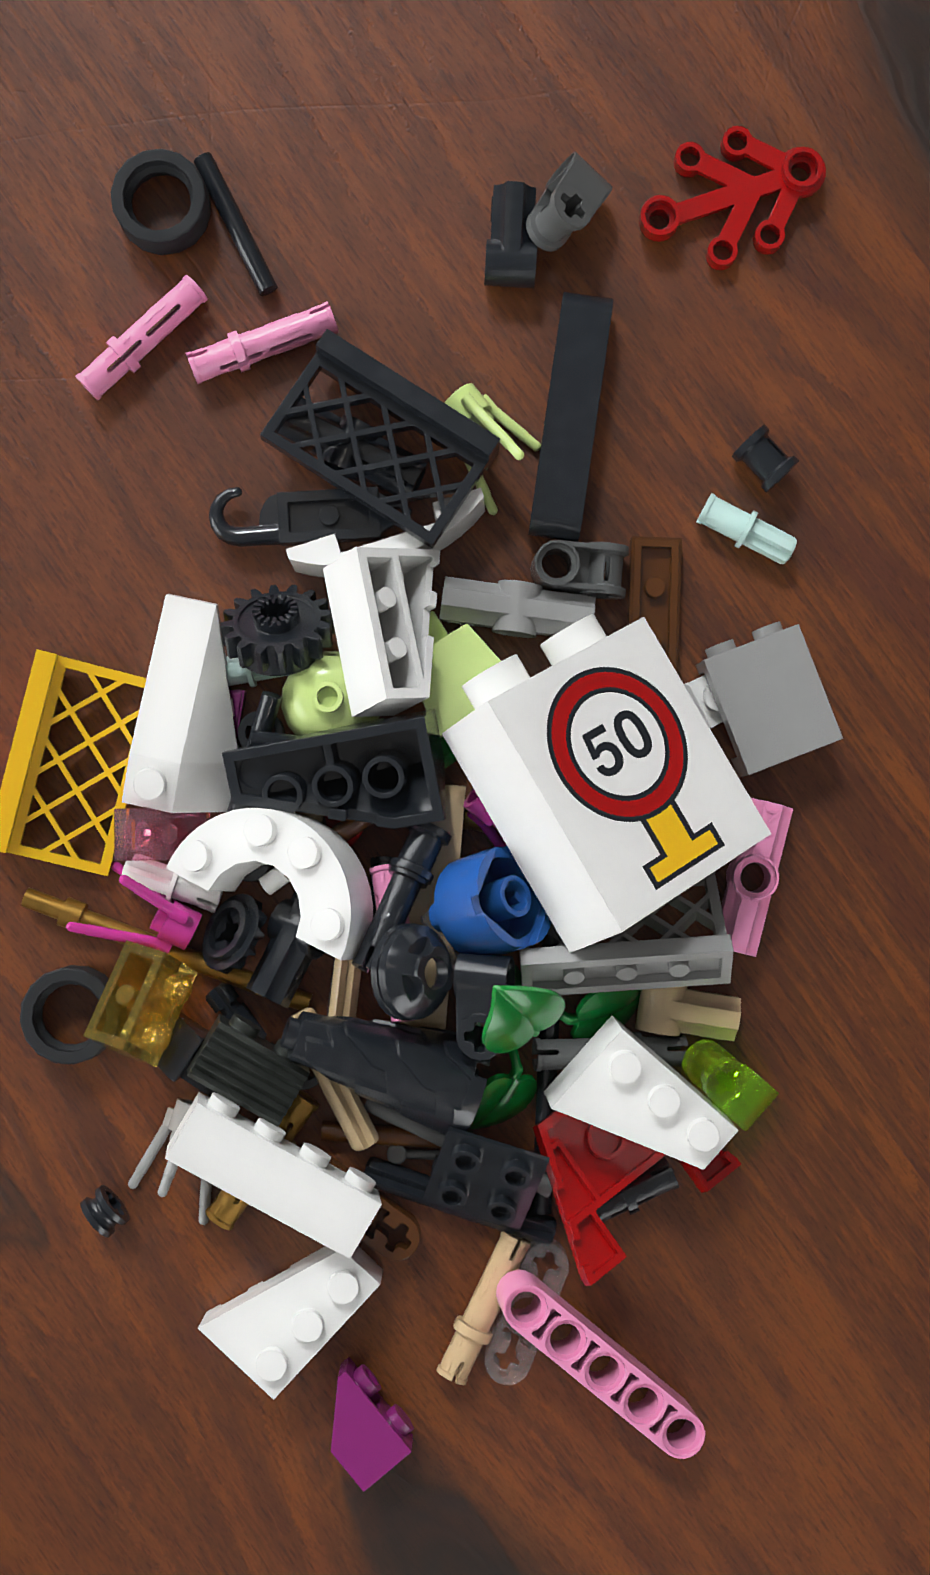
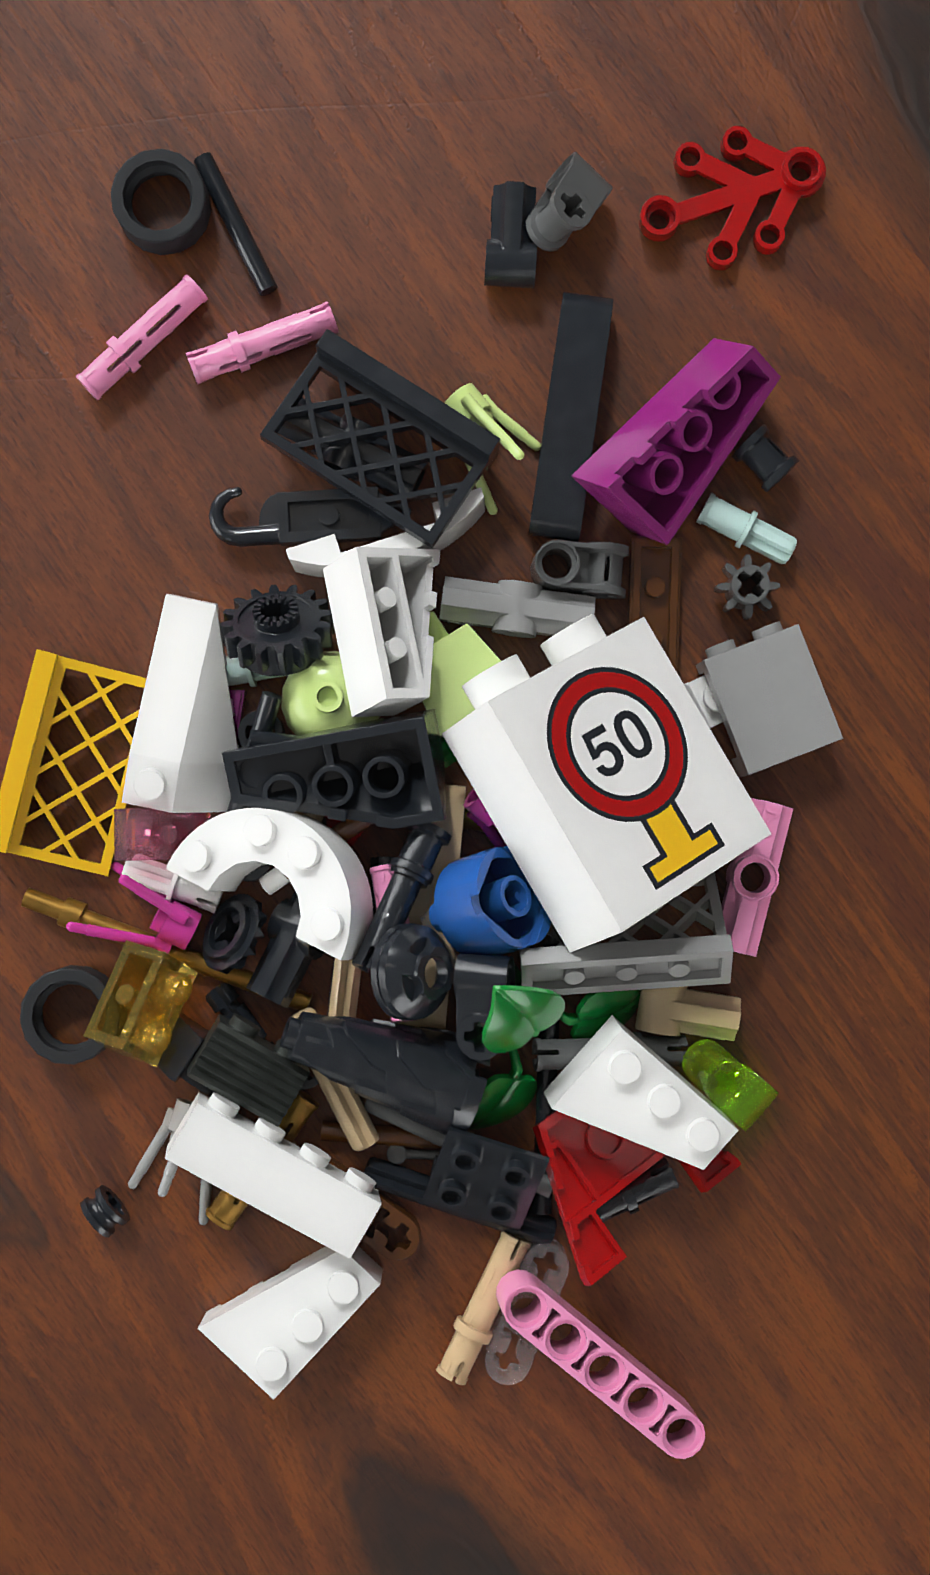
(367, 1431): magenta slope -> none
(679, 440): none -> magenta wedge
(760, 590): none -> dark grey gear

